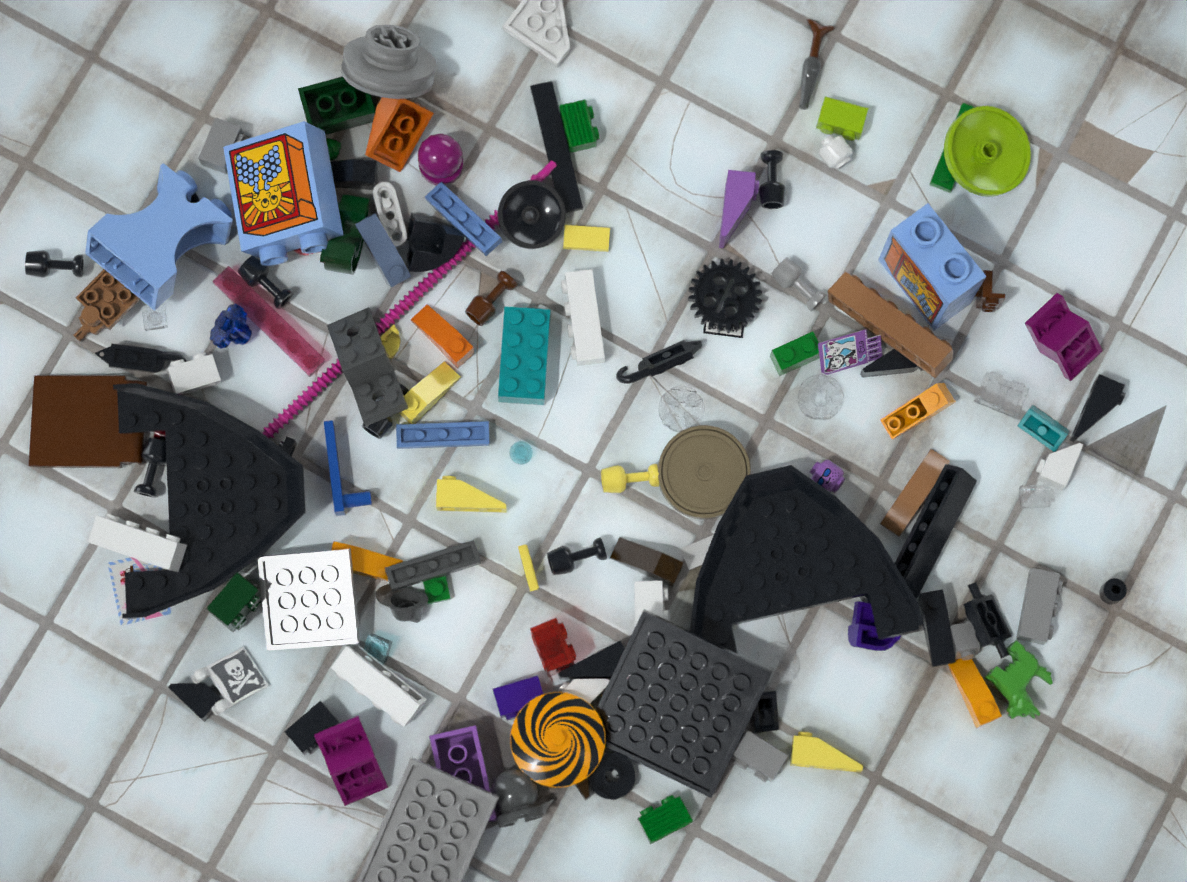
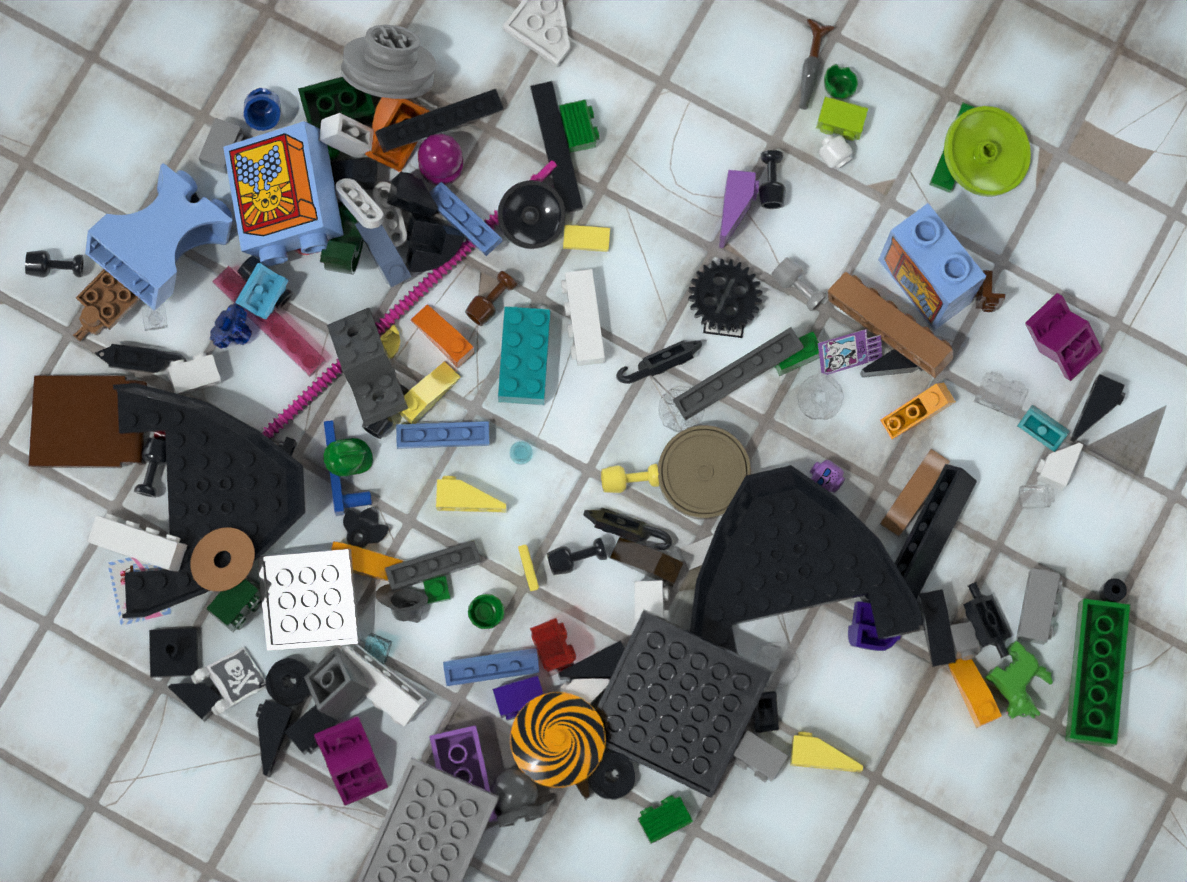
(173, 652): none -> black tile
(241, 562): none -> medium nougat sticker
(262, 109): none -> blue piece
(262, 291): none -> medium azure bracket
(272, 722): none -> black slope
(276, 675): none -> black plate
(336, 684): none -> dark grey slope
(346, 135): none -> white brick
(348, 457): none -> green piece
(359, 203): none -> white plate
(366, 525): none -> black plate
(411, 195): none -> black slope
(439, 120): none -> black plate
(486, 611): none -> green hair
(491, 667): none -> medium blue plate
(626, 527): none -> black plate
(738, 373): none -> dark grey plate
(840, 82): none -> green hair
(1097, 673): none -> green brick

